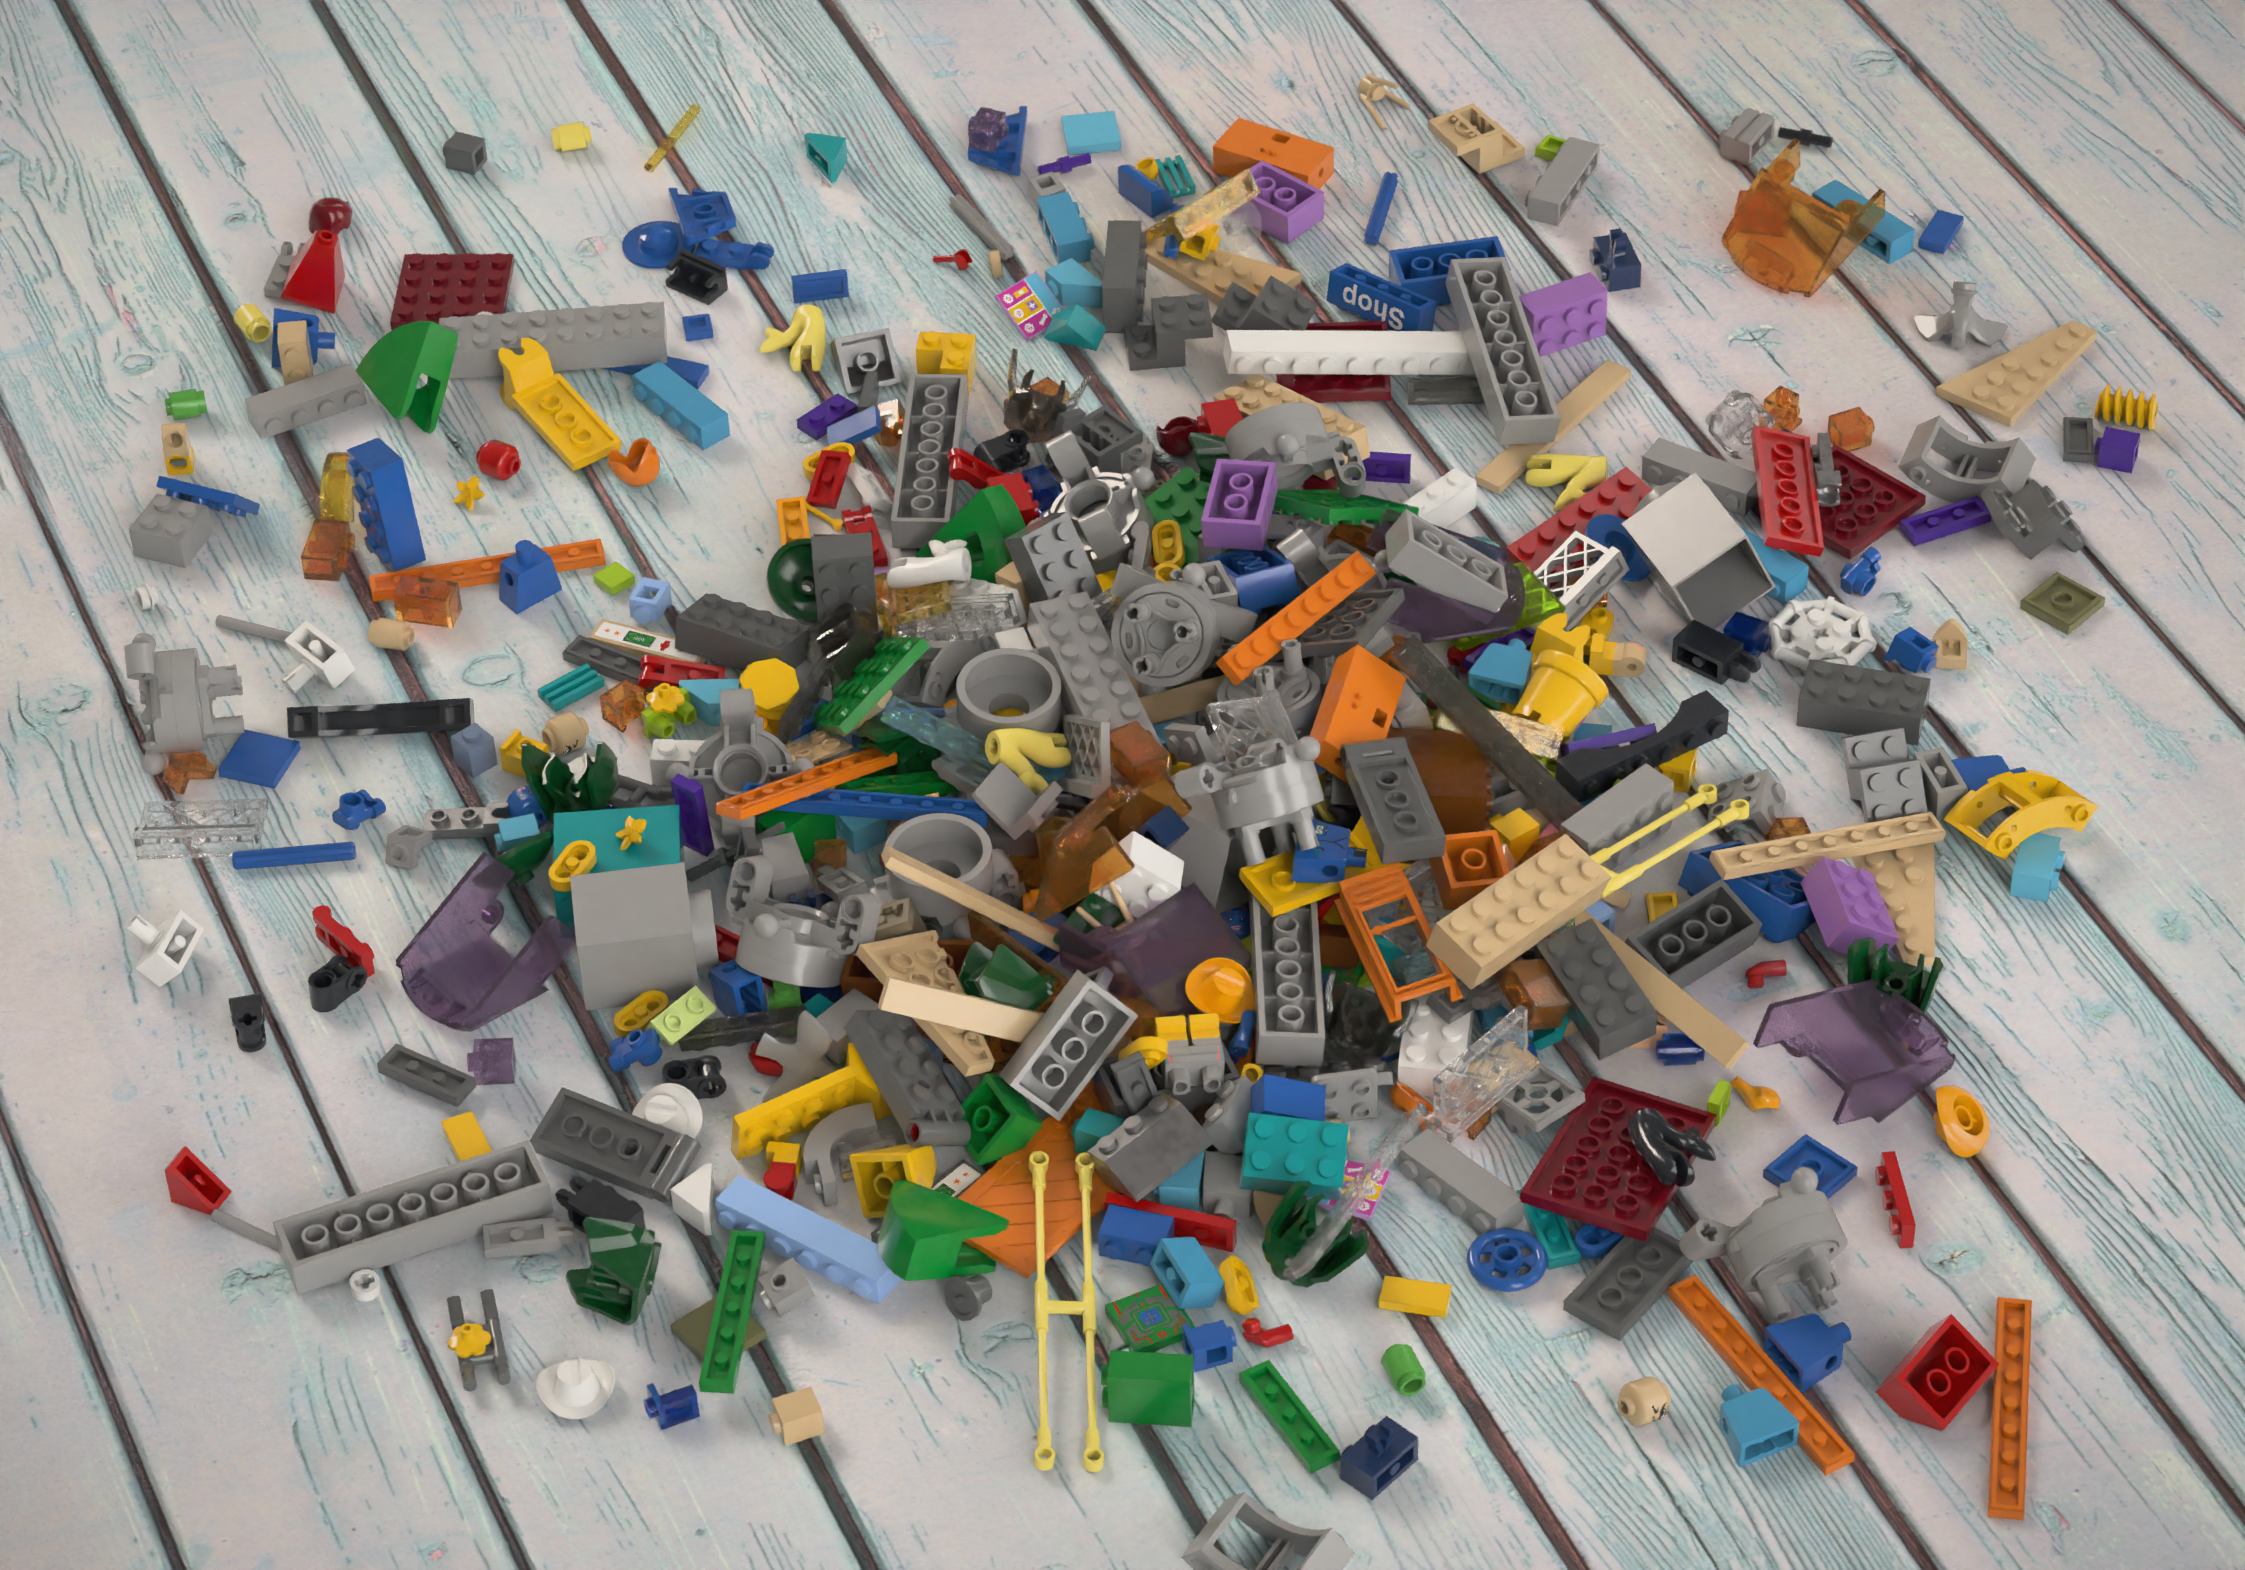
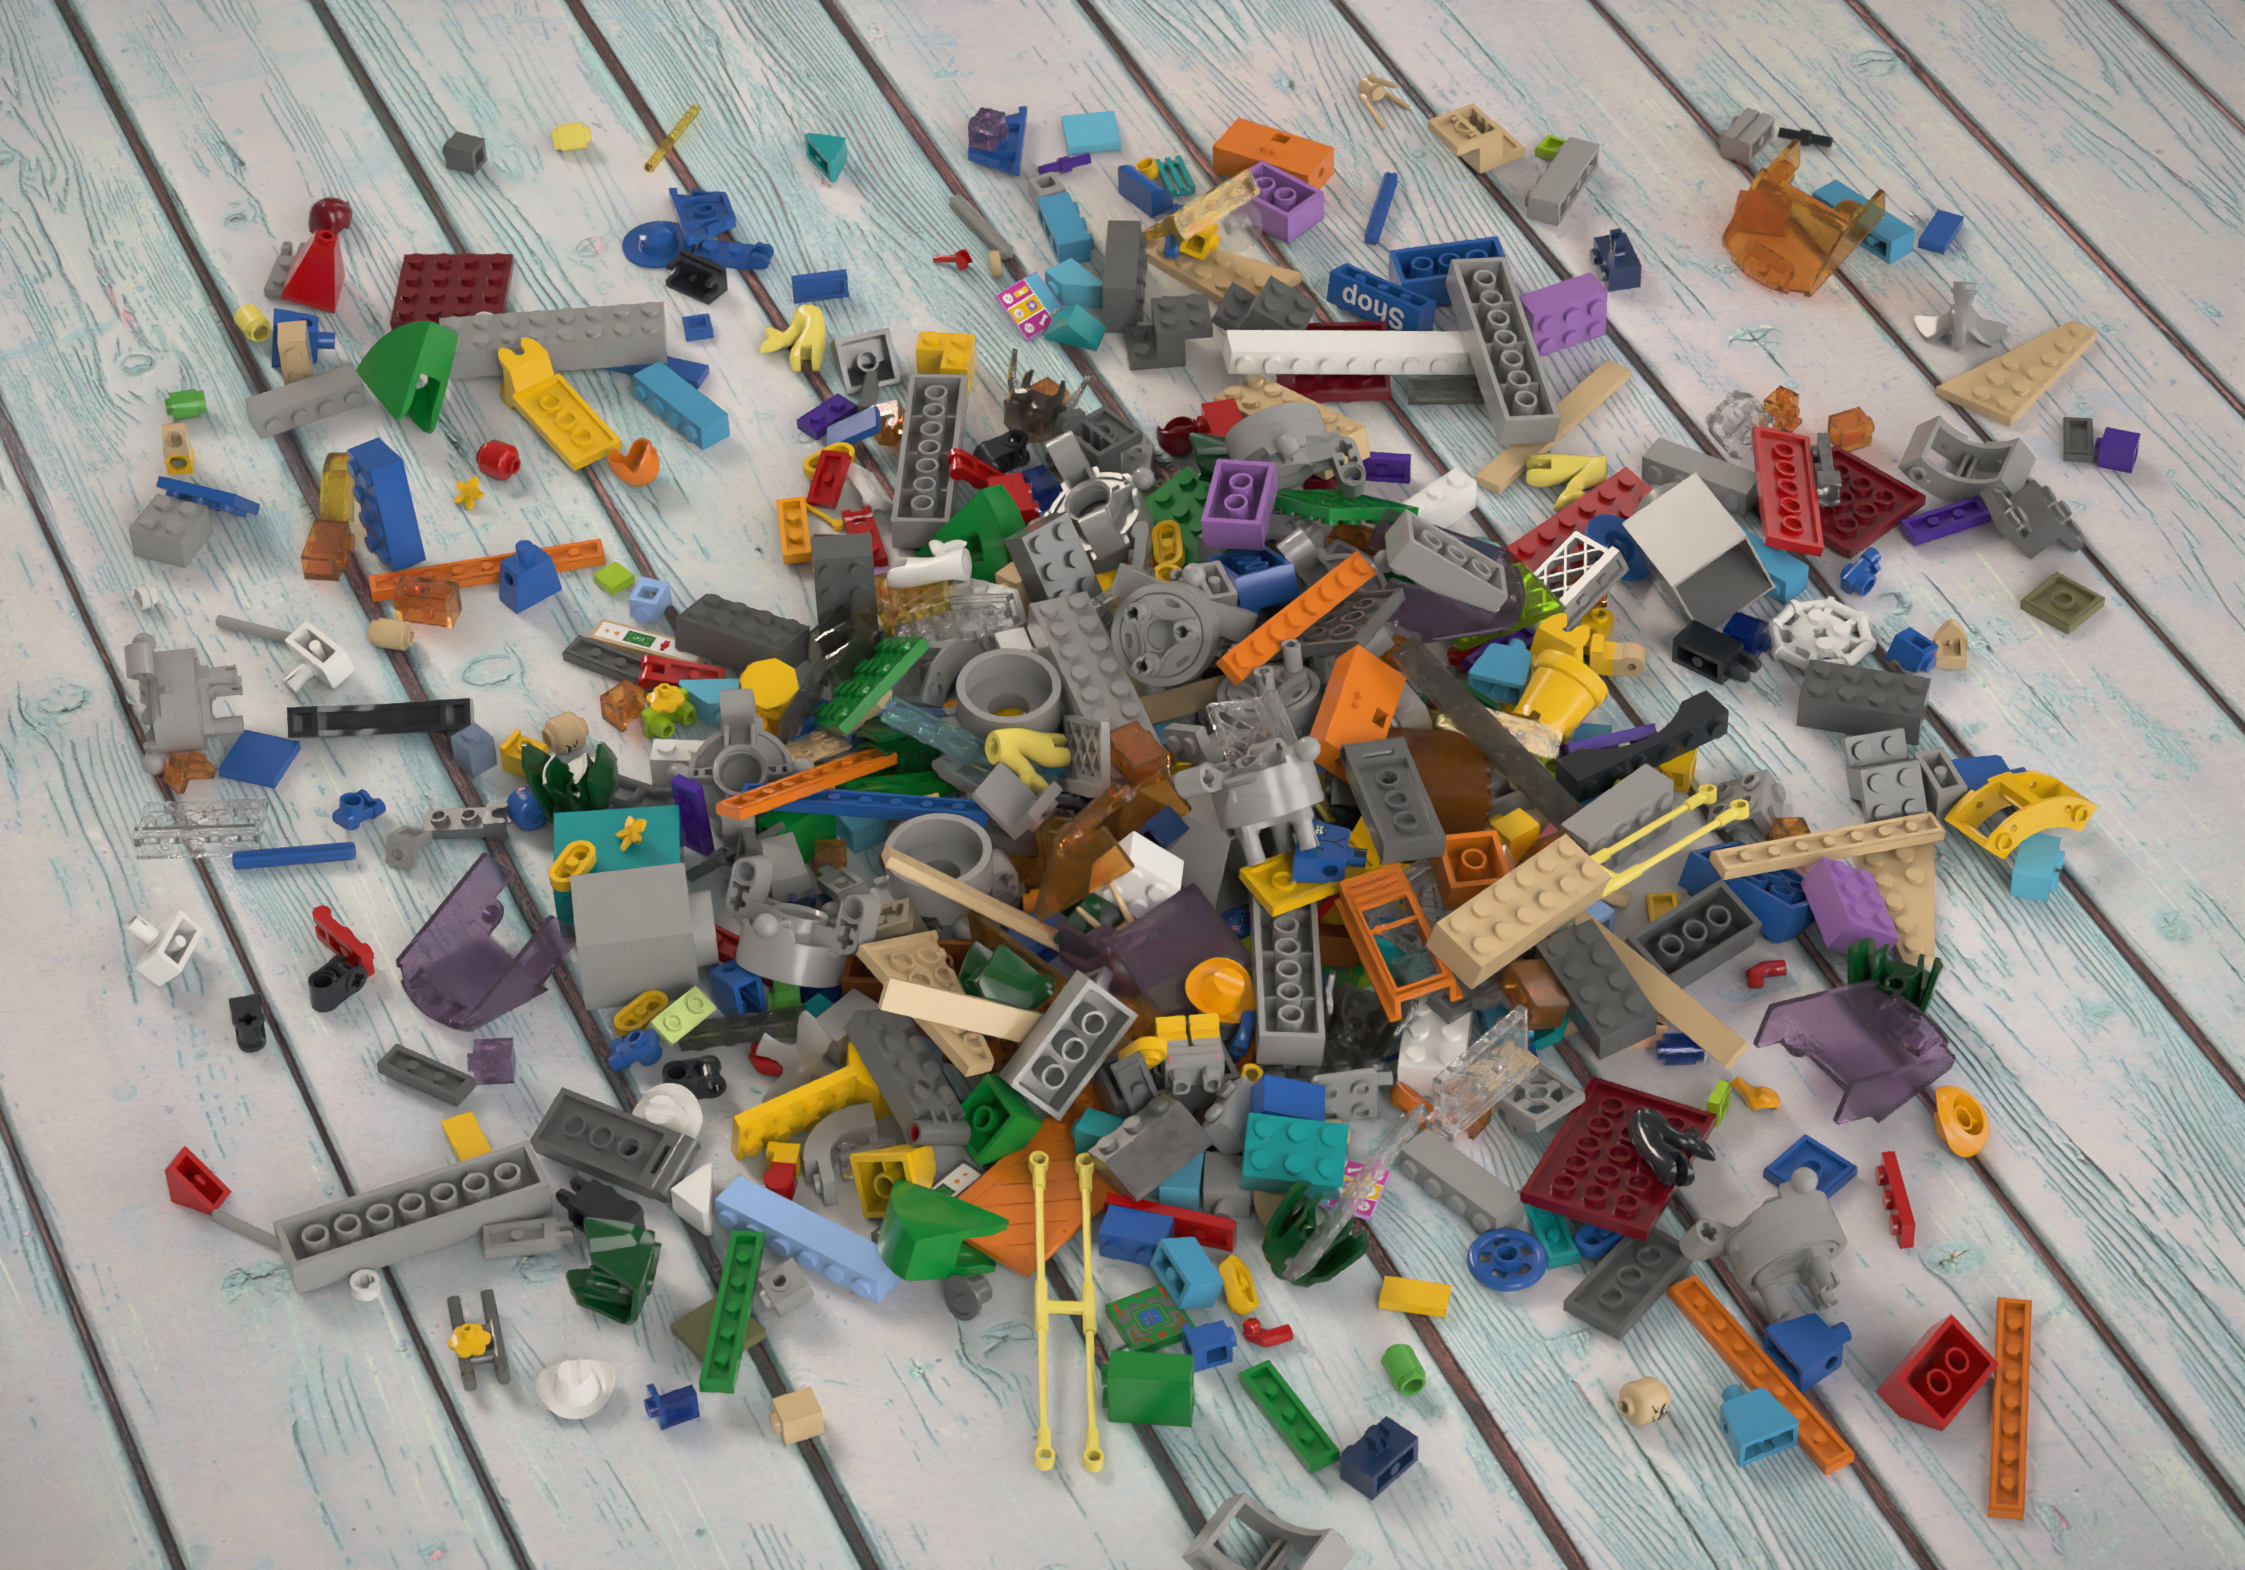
(515, 831): medium azure brick -> none
(527, 857): dark green dish -> none
(571, 687): teal tile -> none
(785, 576): dark green dish -> none
(2127, 407): yellow piece -> none

